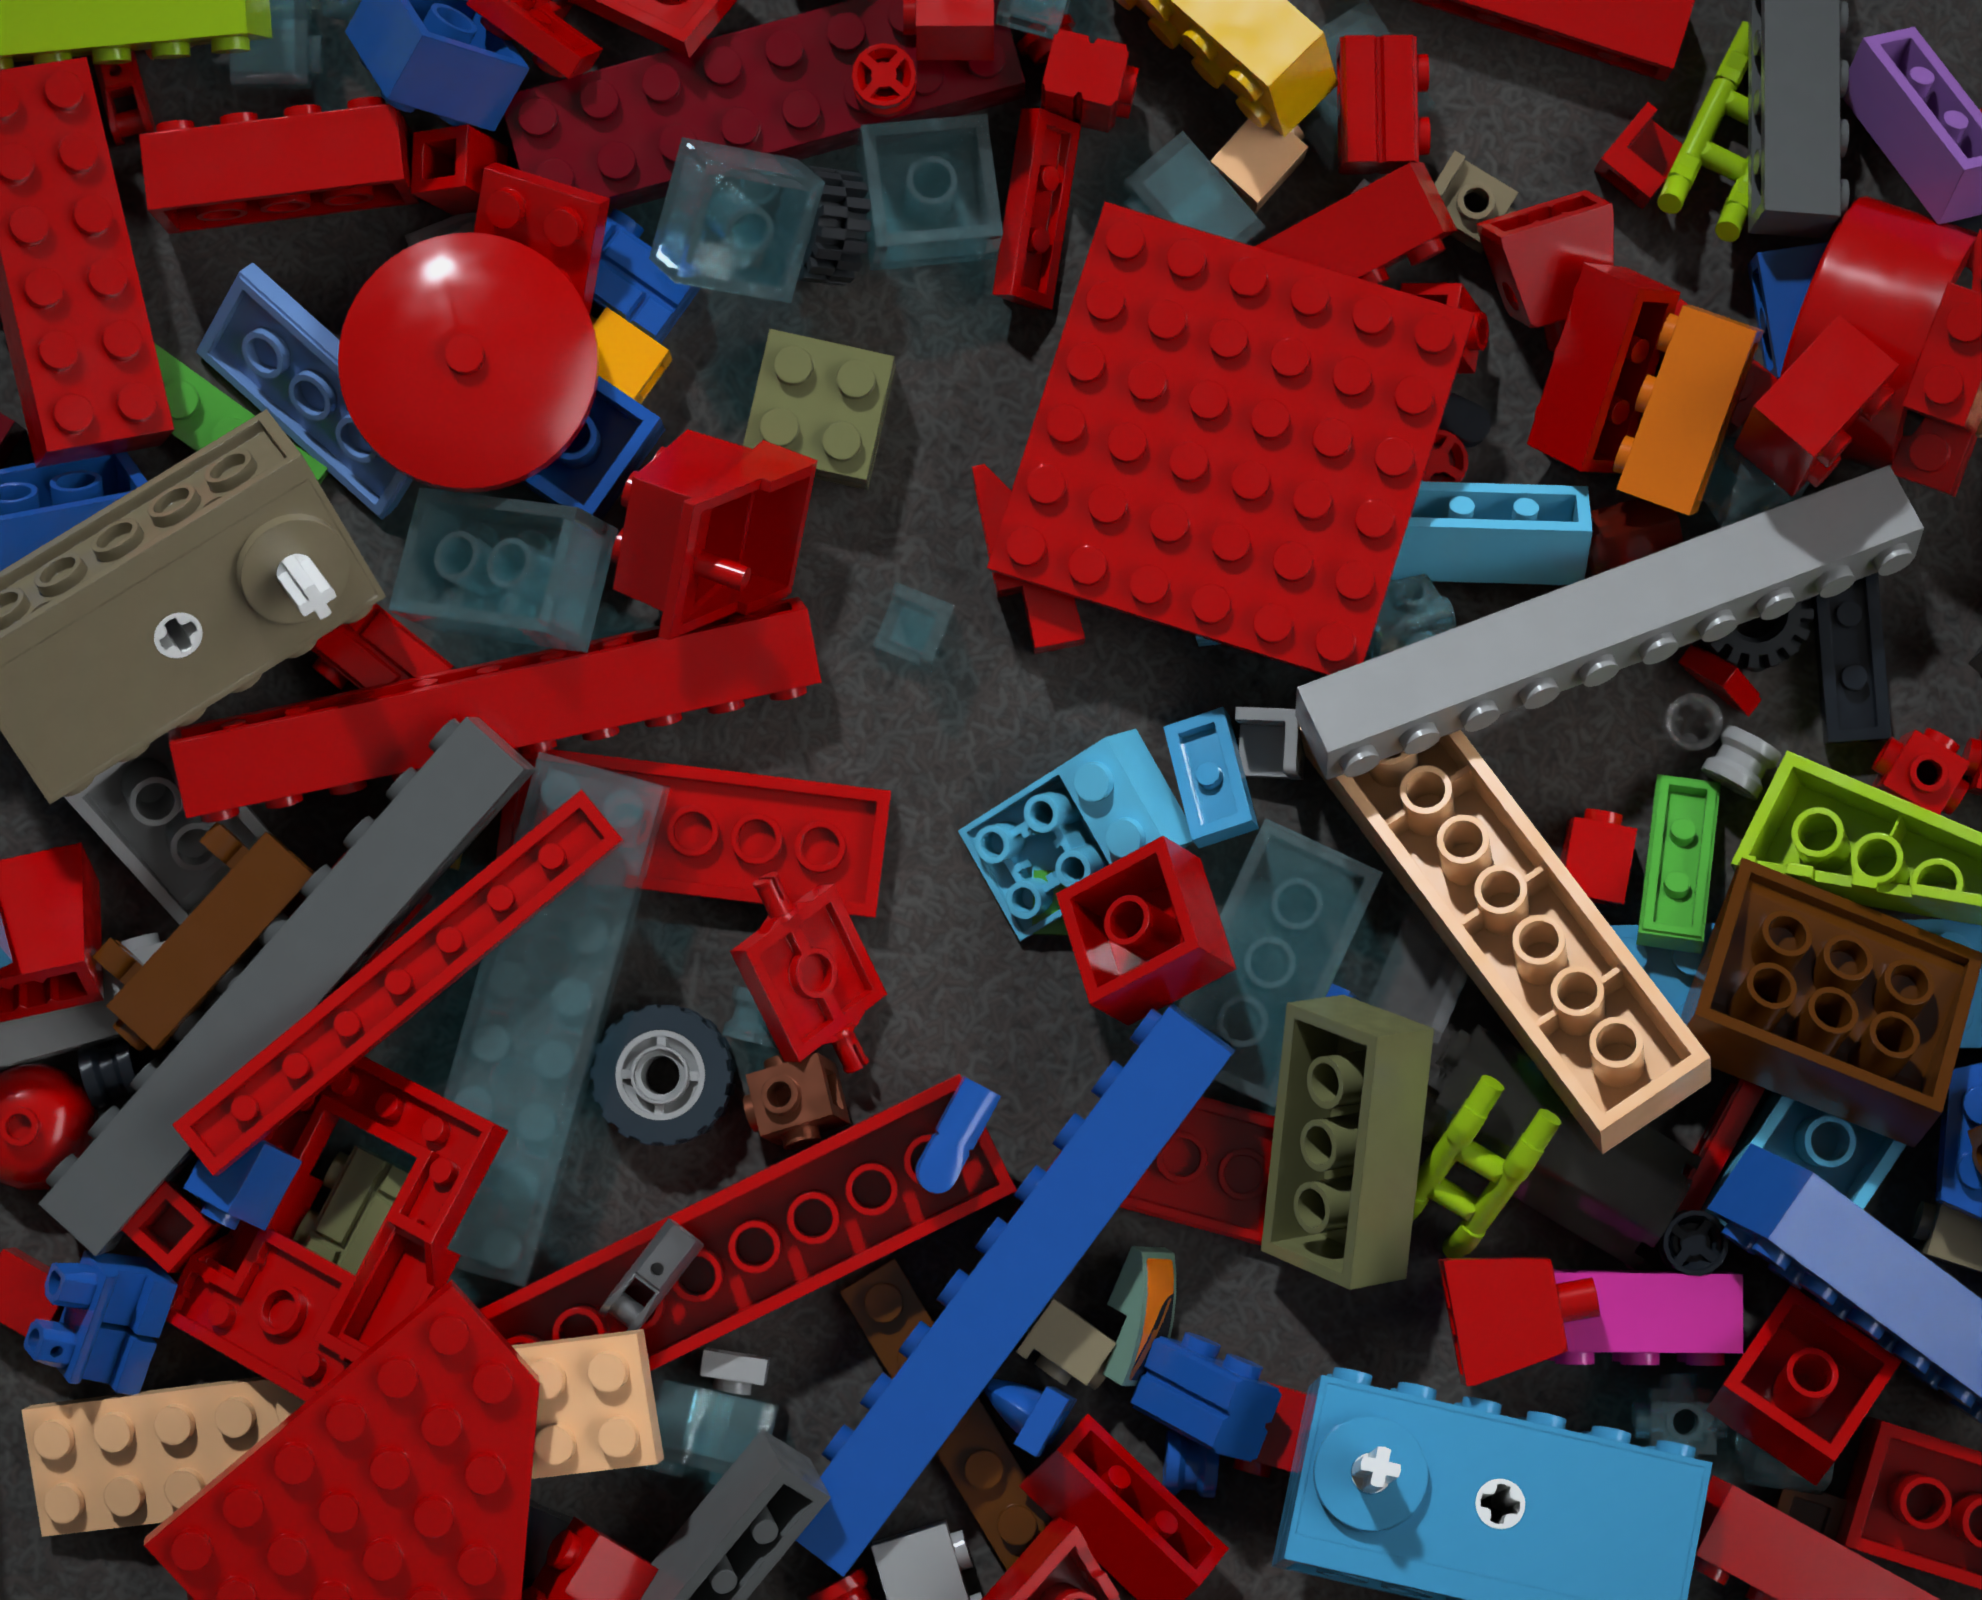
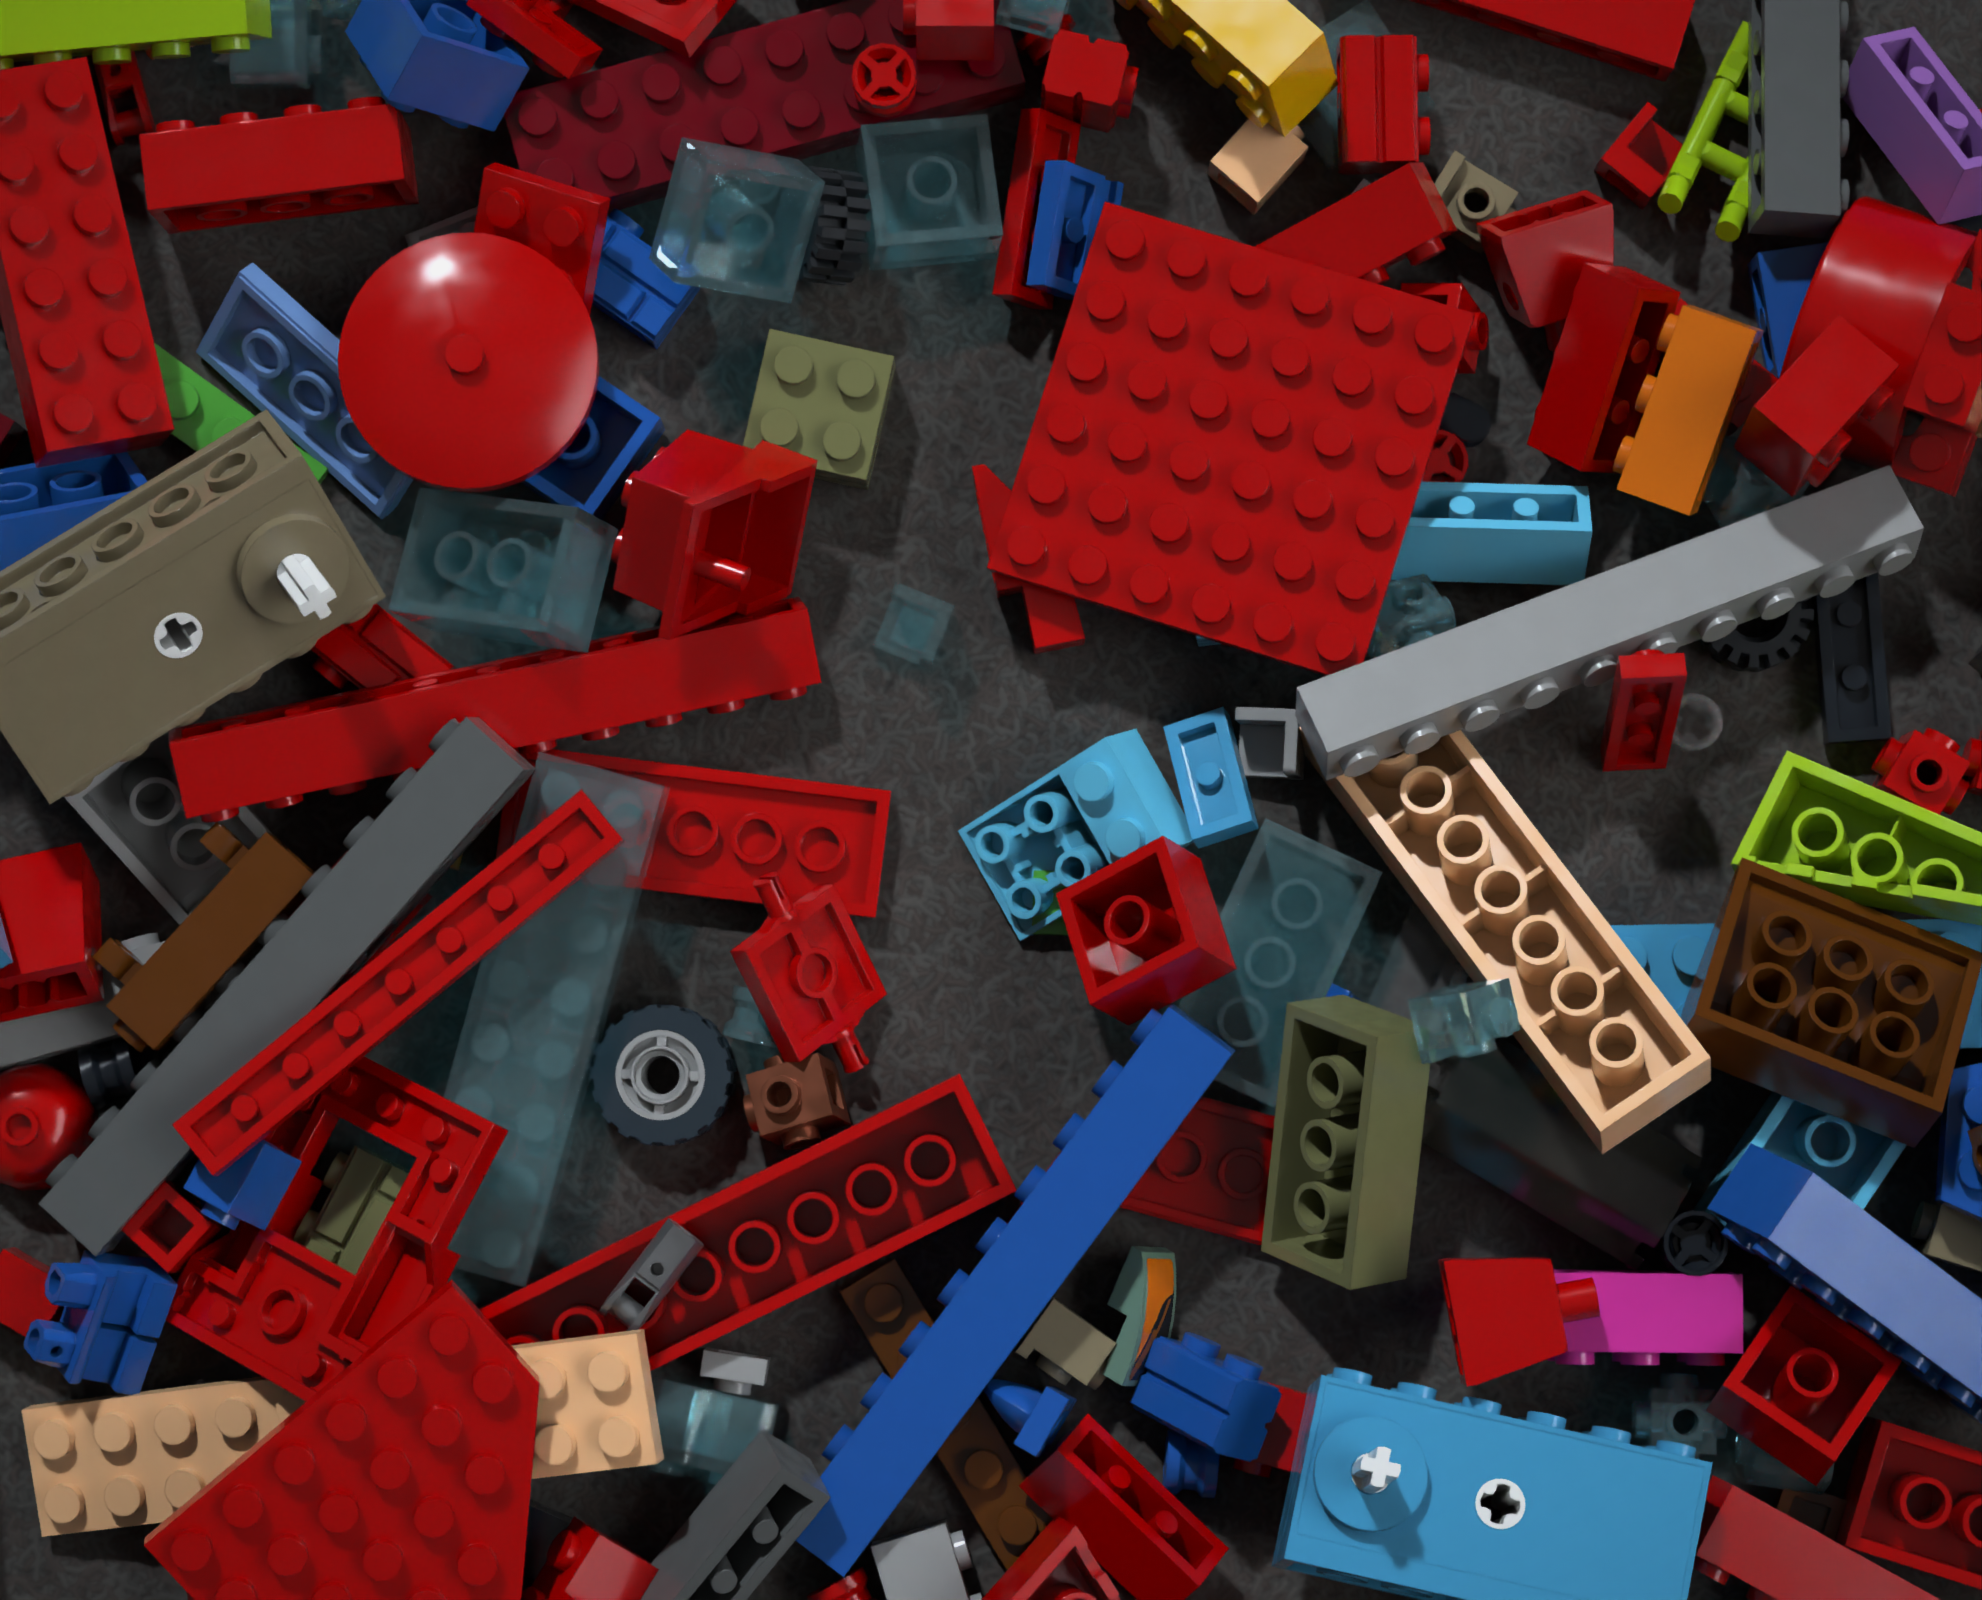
(451, 166): red brick -> none
(628, 355): light orange brick -> none
(955, 1136): blue bar -> none
(1066, 225): none -> blue plate
(1190, 191): clear light blue brick -> none
(1463, 1019): none -> clear light blue brick
(1503, 1174): lime piece -> none
(1599, 855): red brick -> none
(1630, 532): clear red brick -> none
(1643, 710): none -> red plate
(1678, 864): bright green tile -> none
(1719, 1139): red tile -> none
(1721, 678): red tile -> none
(1741, 762): light grey wheel -> none

